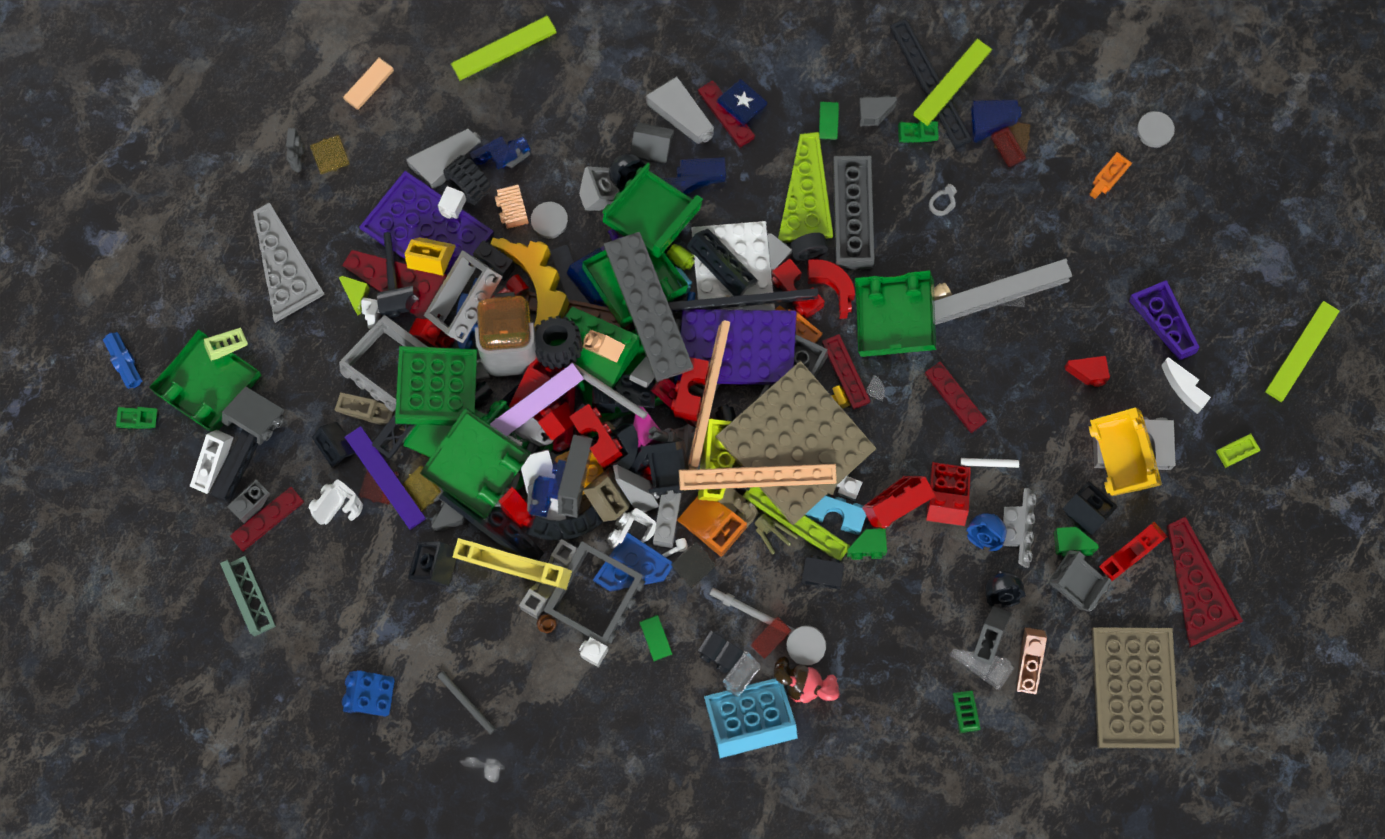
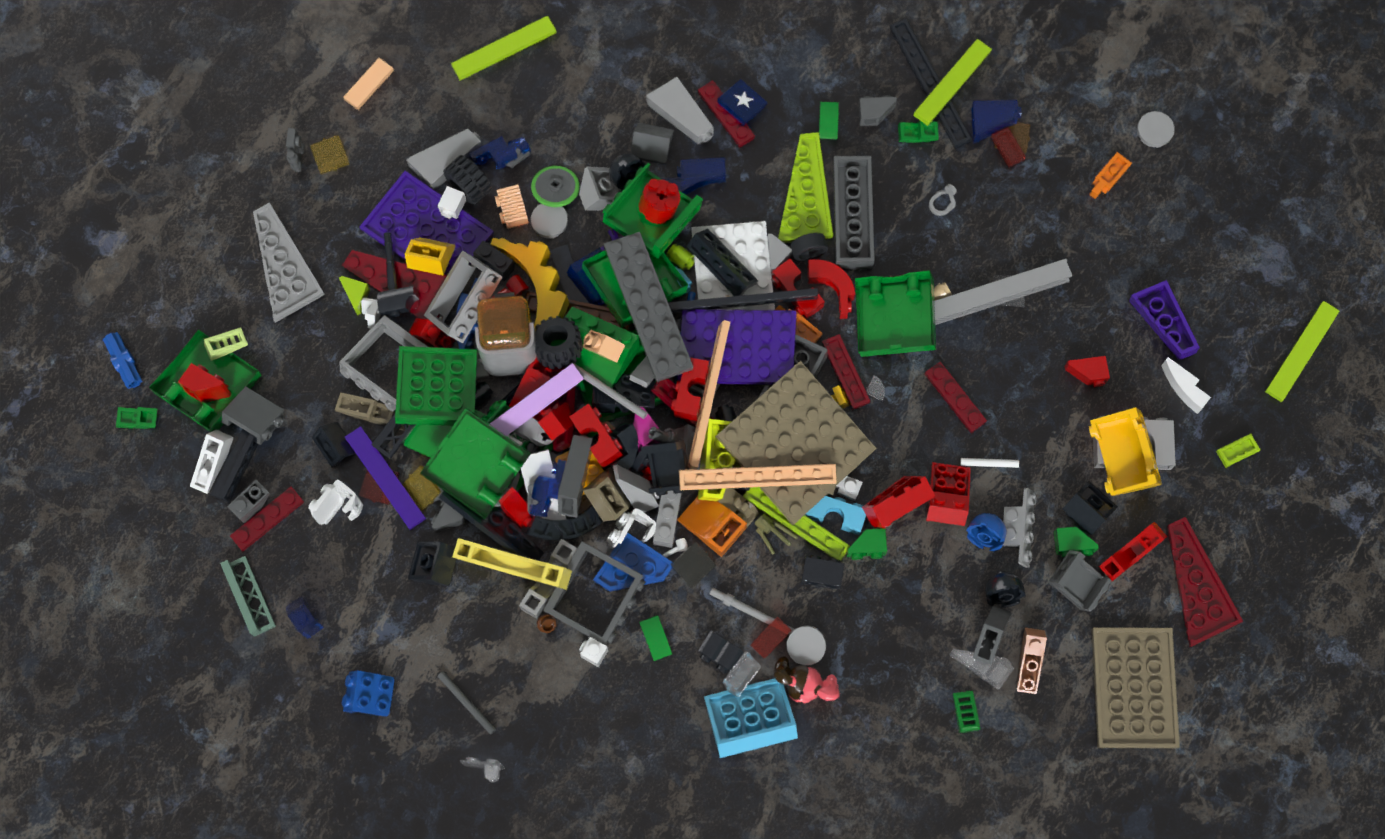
(202, 385): none -> red slope
(303, 618): none -> clear blue slope
(548, 195): none -> dark grey wheel
(659, 201): none -> red brick

